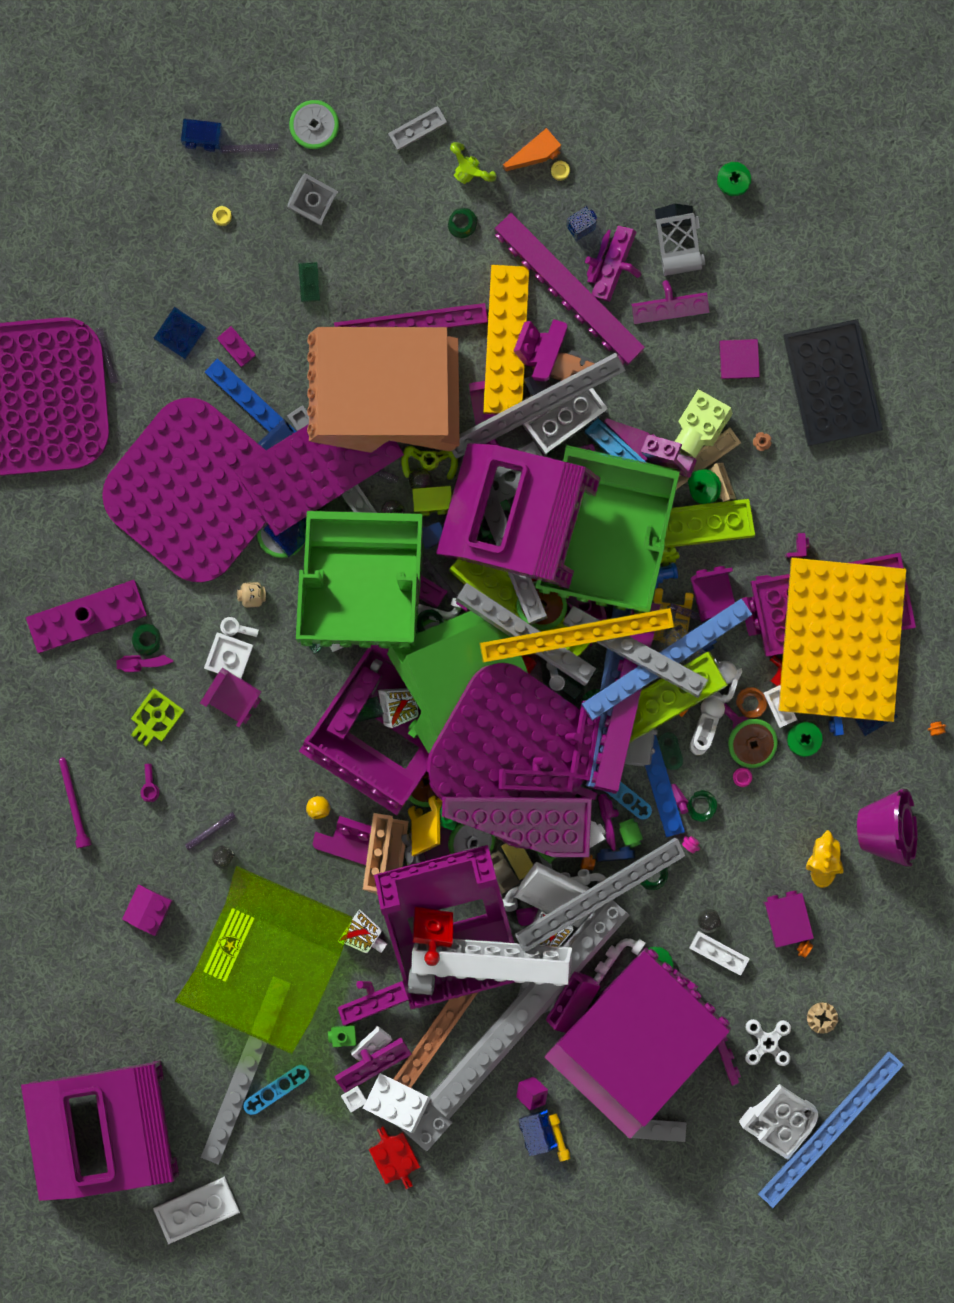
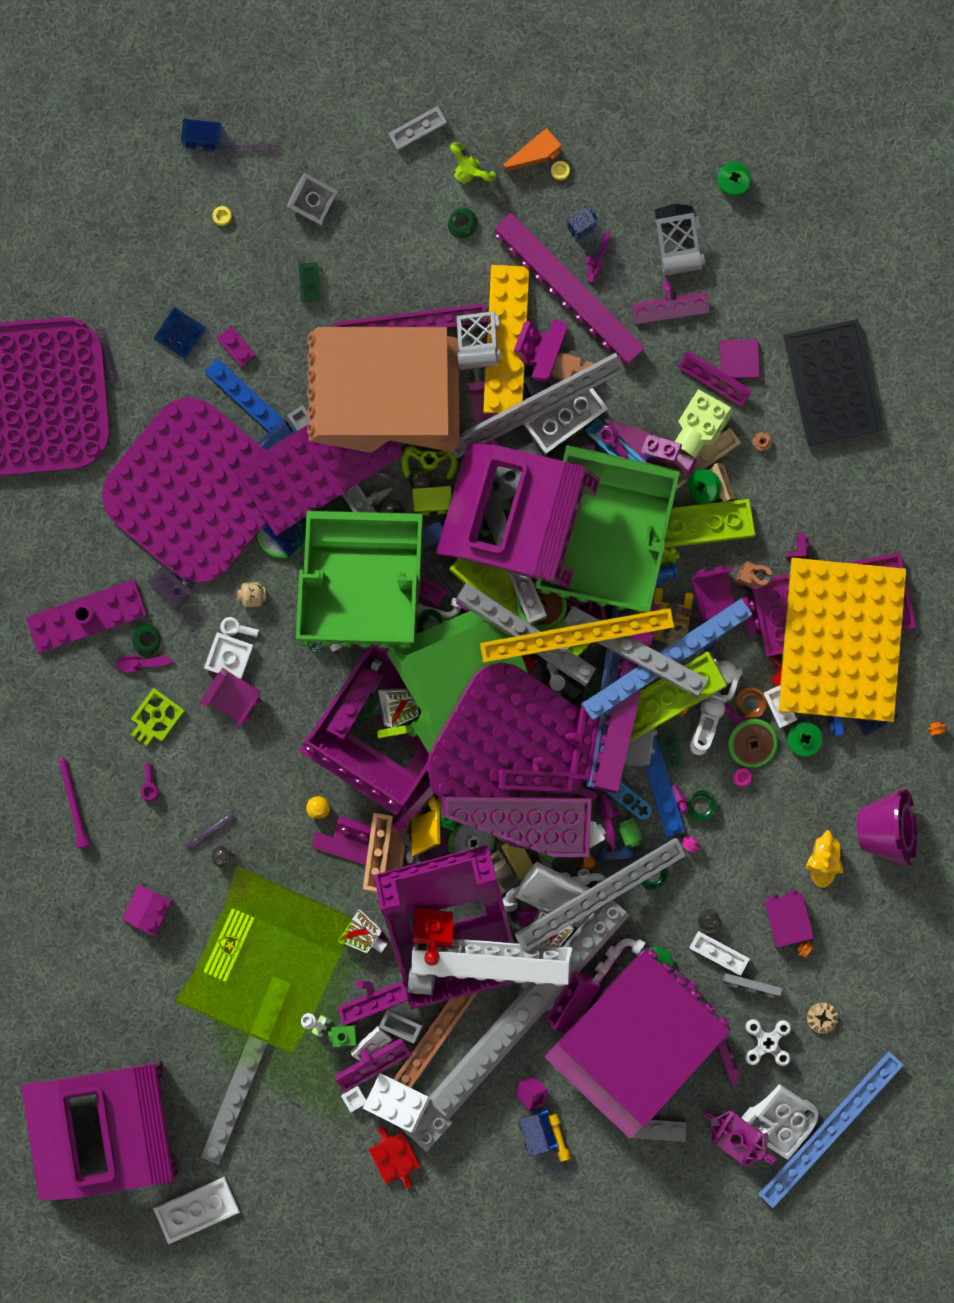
(170, 587): none -> clear purple brick
(278, 1092): dark azure beam -> none
(309, 1021): none -> white hinge
(326, 127): light grey wheel -> none
(377, 497): none -> light grey bar
(394, 731): none -> lime tile
(400, 1025): none -> light grey brick
(413, 805): none -> magenta plate
(478, 355): none -> light grey piece
(610, 435): none -> magenta plate
(615, 263): magenta plate -> none
(715, 378): none -> magenta tile
(751, 985): none -> light grey plate
(753, 1142): none -> magenta plate
(754, 575): none -> nougat plate

